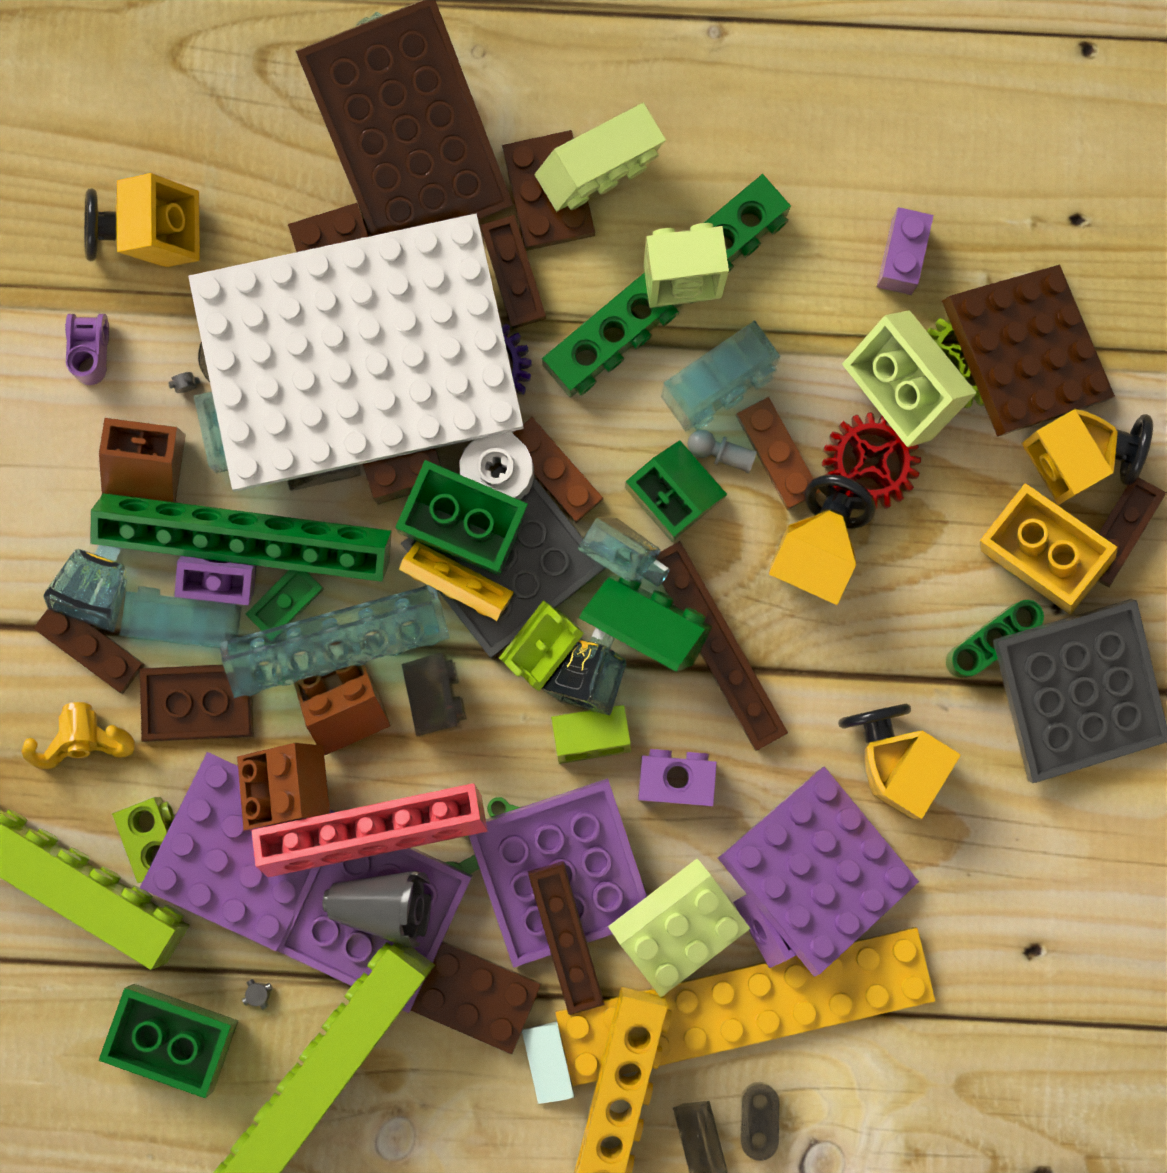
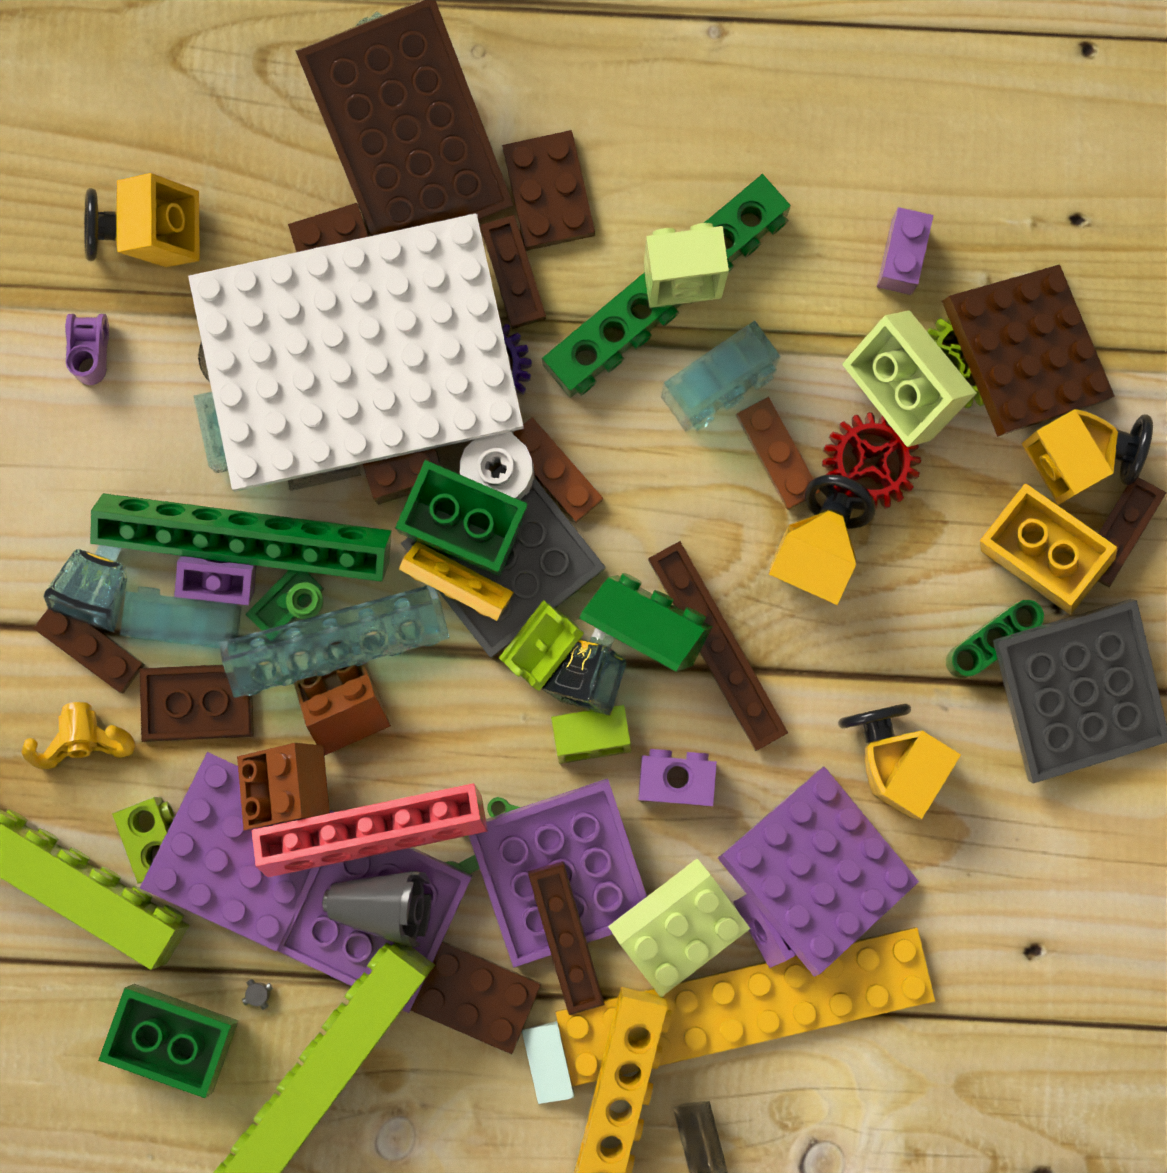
(140, 459): dark orange slope -> none
(183, 382): flat silver piece -> none
(299, 590): none -> bright green plate
(432, 695): clear smoke slope -> none
(600, 158): yellowish green brick -> none
(612, 544): clear light blue torso -> none
(674, 490): green slope -> none
(703, 444): light grey pin -> none
(759, 1120): clear smoke plate -> none

